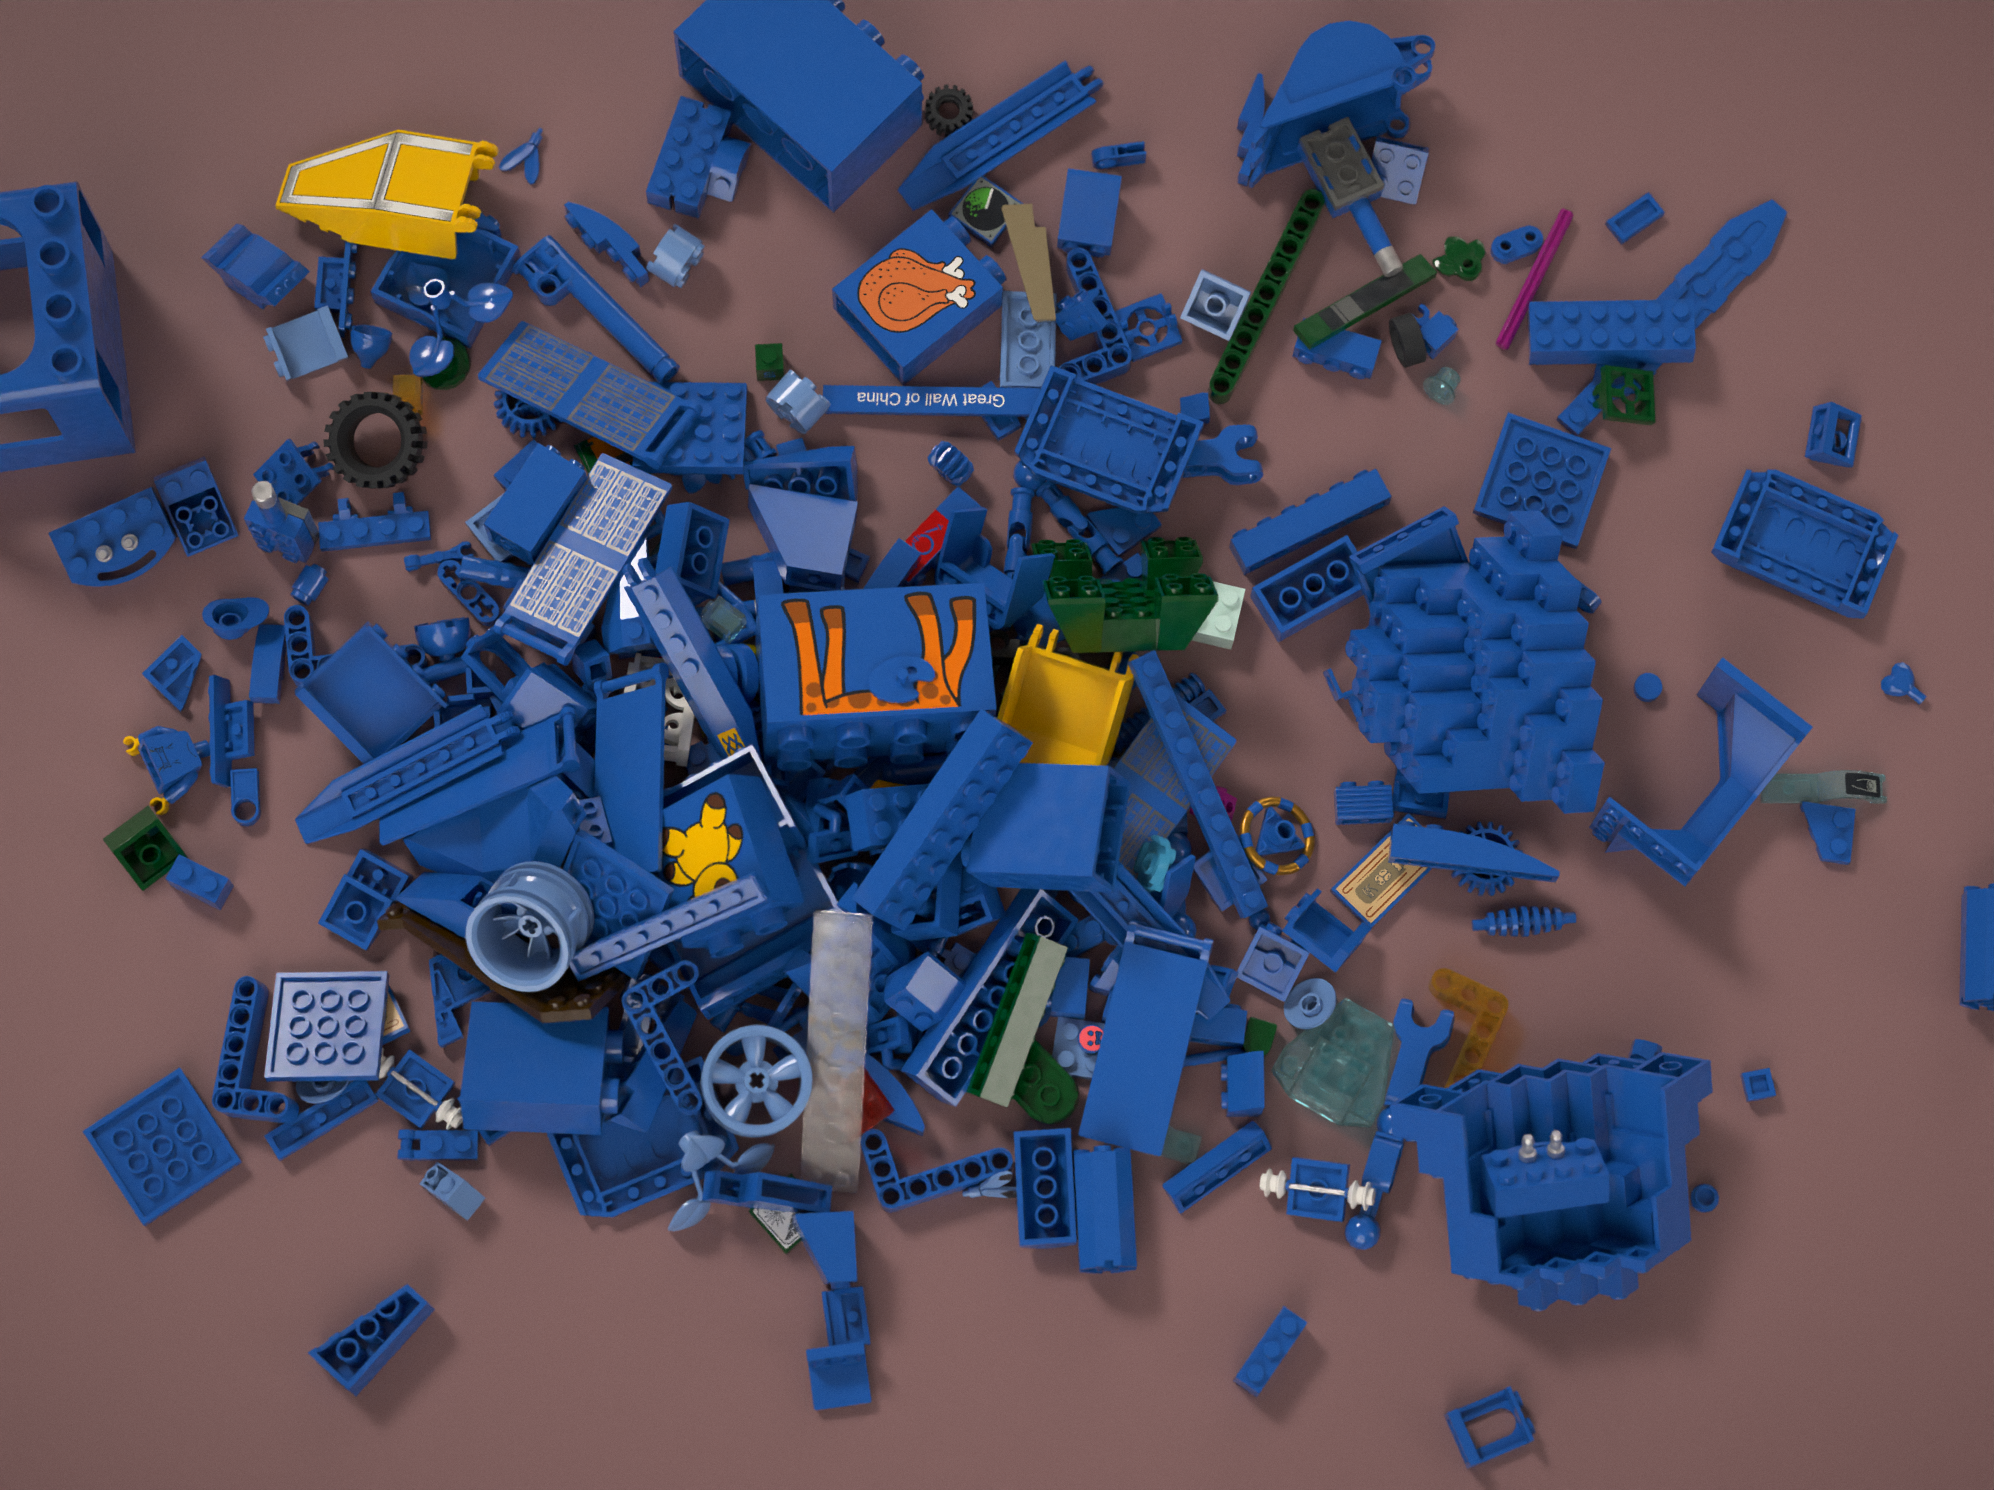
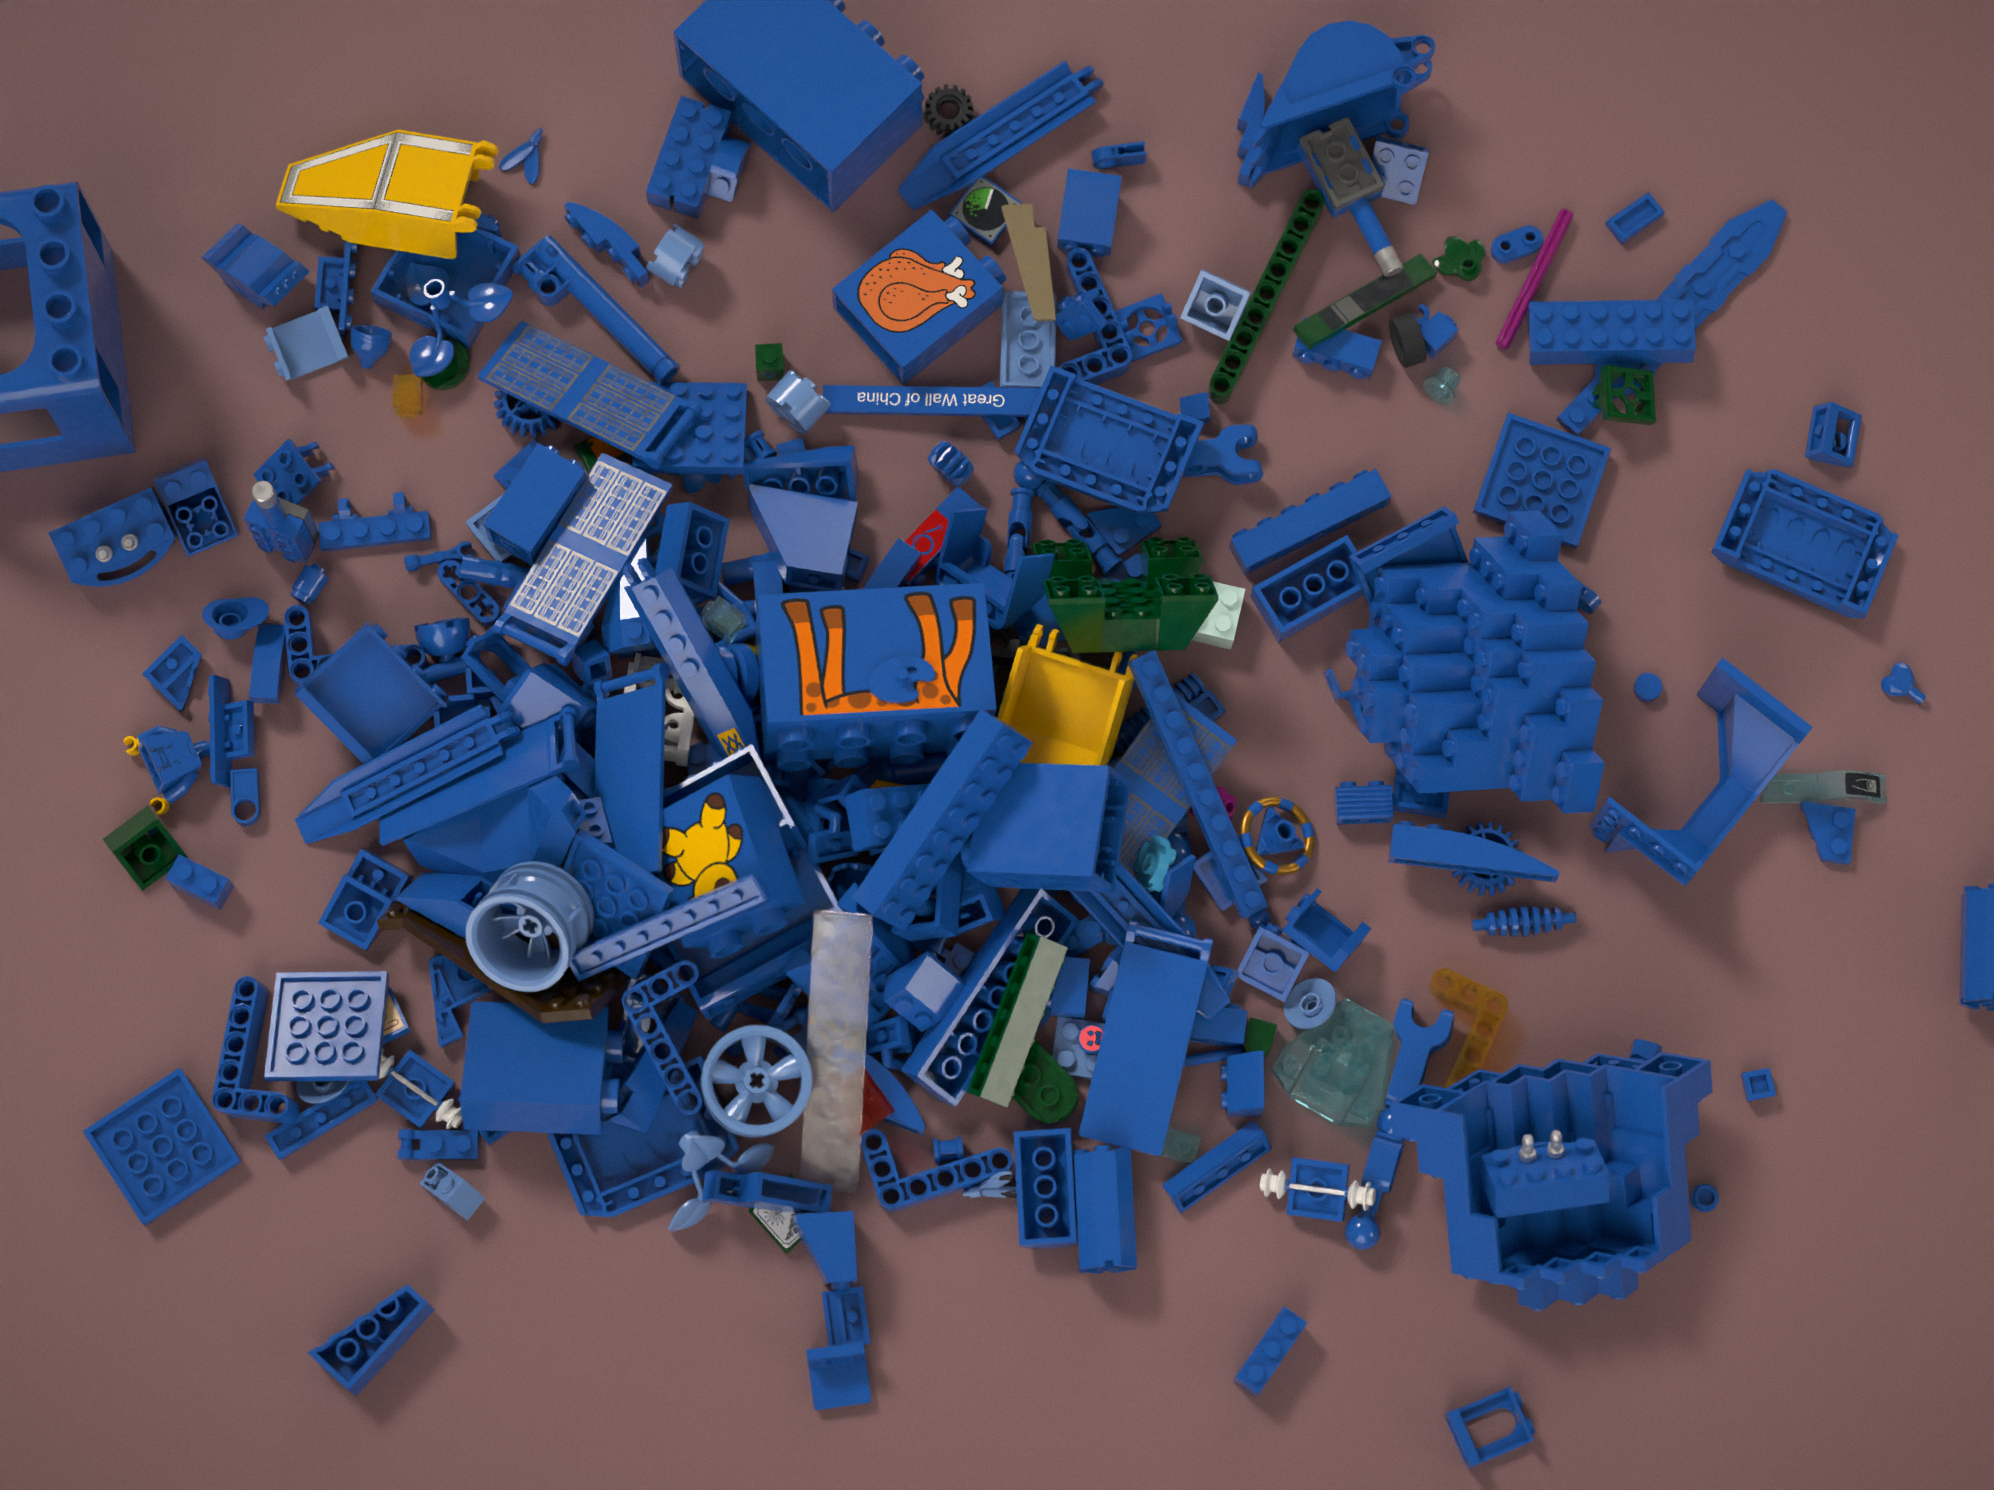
(342, 440): black tyre -> none
(947, 1149): none -> blue bush
(1375, 884): tile -> none

